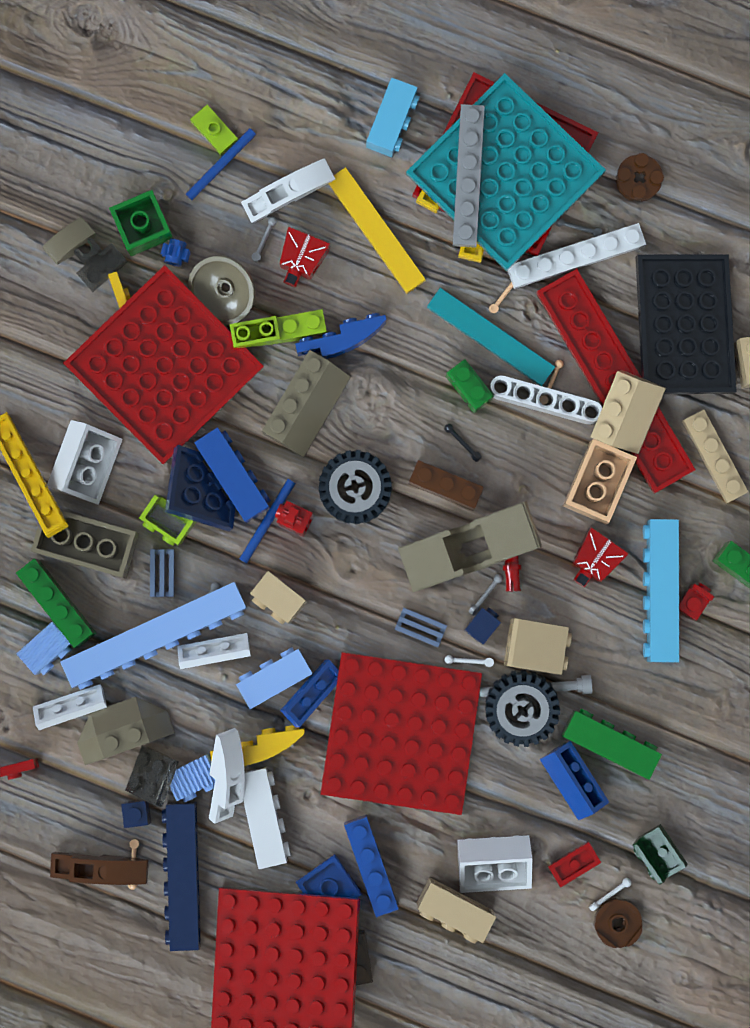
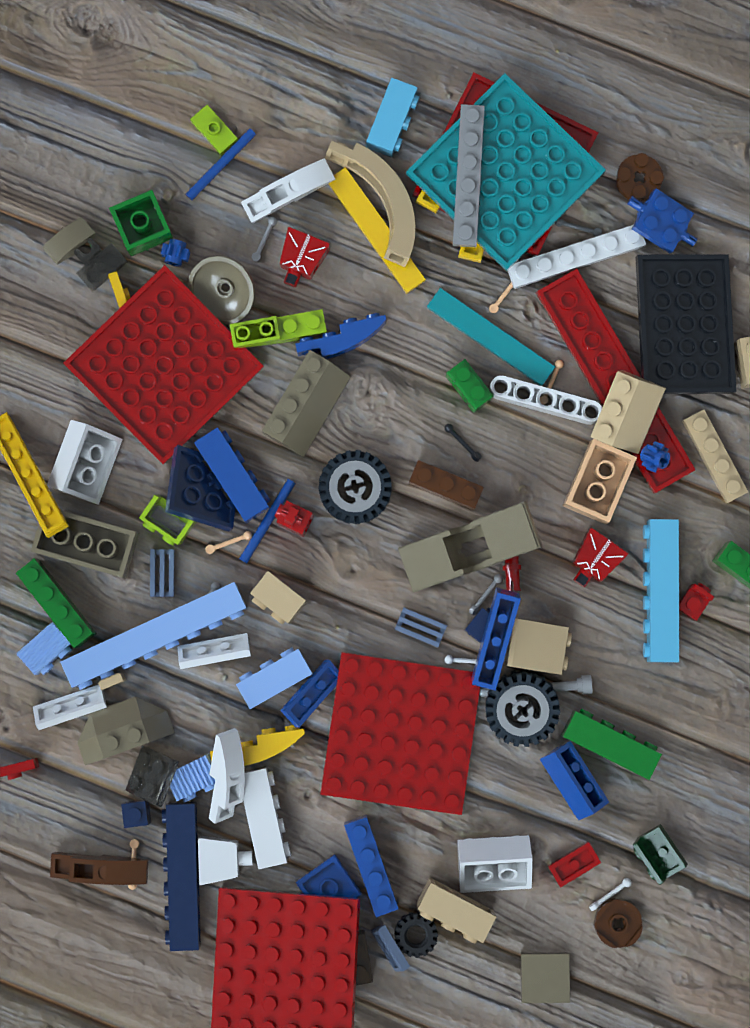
(112, 681): none -> tan tile
(210, 549): none -> light nougat hinge
(220, 859): none -> white torso
(389, 189): none -> tan arch
(390, 948): none -> sand blue tile
(405, 945): none -> black tyre
(496, 638): none -> blue brick
(545, 978): none -> dark tan tile
(655, 456): none -> blue gear
(662, 221): none -> blue plate

